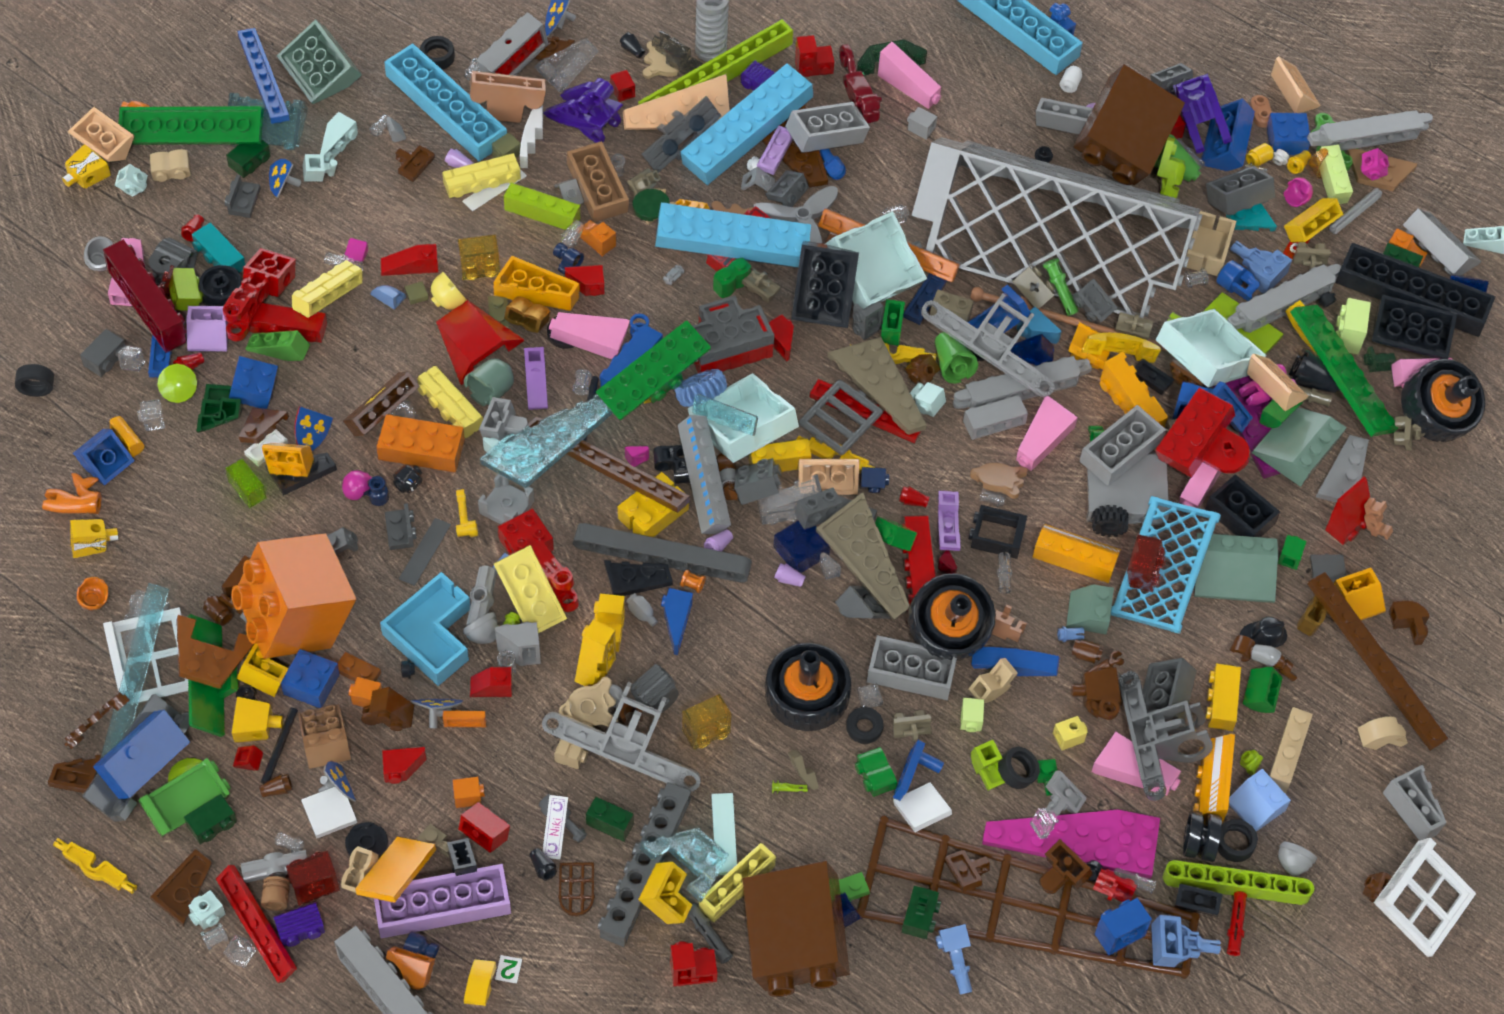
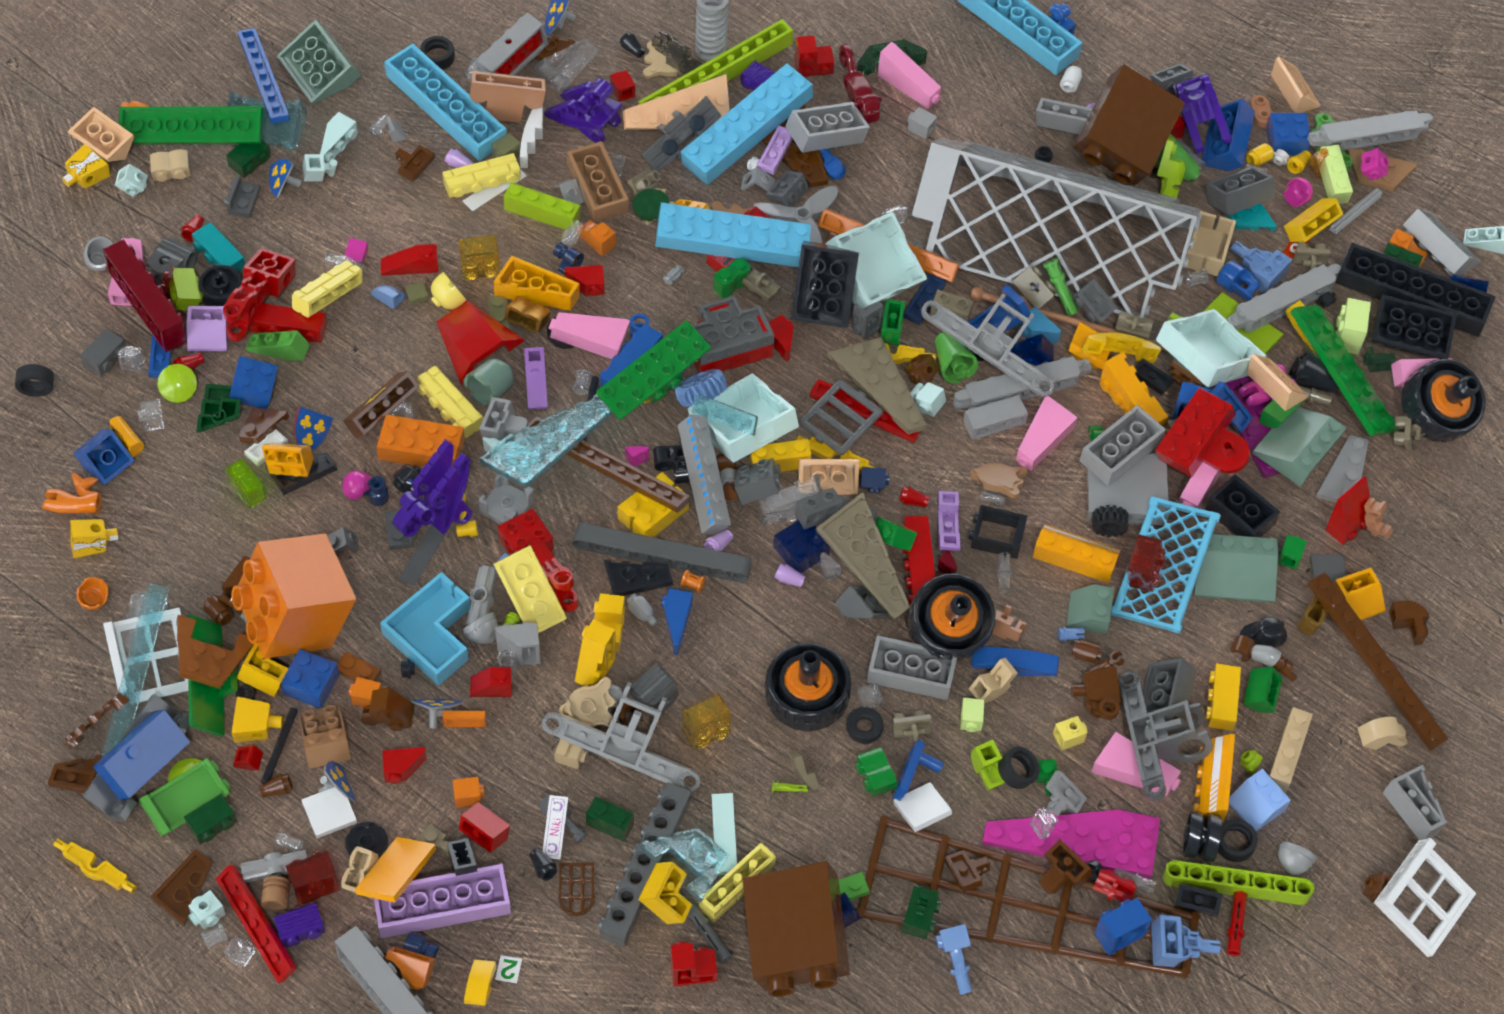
(442, 494): none -> dark purple piece

